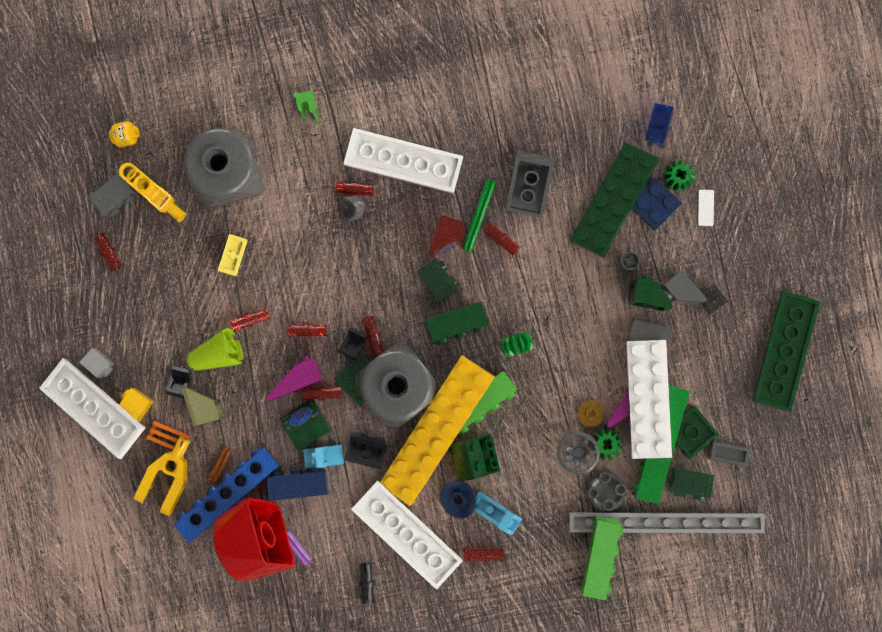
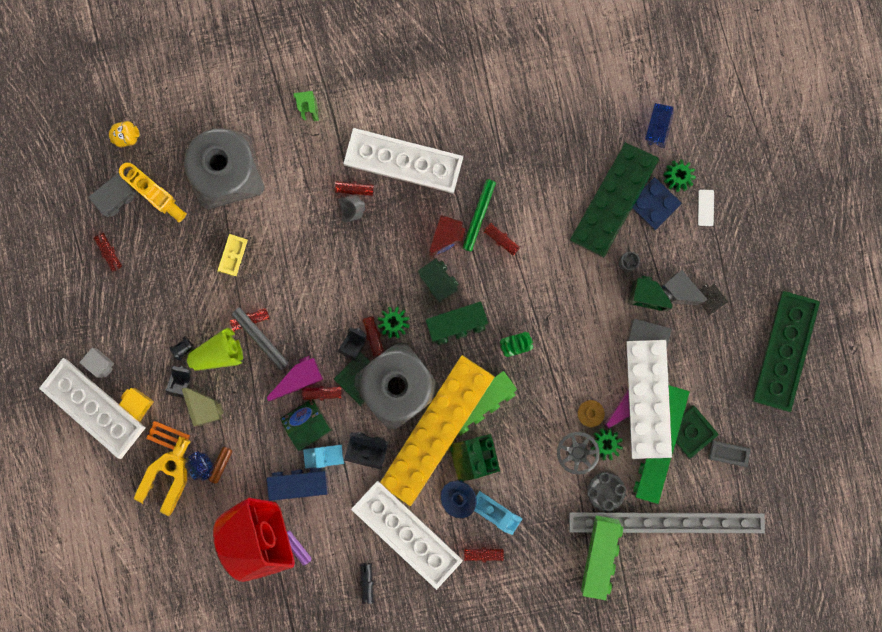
(182, 348): none -> black bush
(185, 520): blue brick -> none
(199, 466): none -> clear blue head
(259, 338): none -> dark grey axle
(307, 330): clear red pin -> none
(399, 319): none -> green gear
(530, 184): dark grey slope -> none
(691, 483): clear green brick -> none

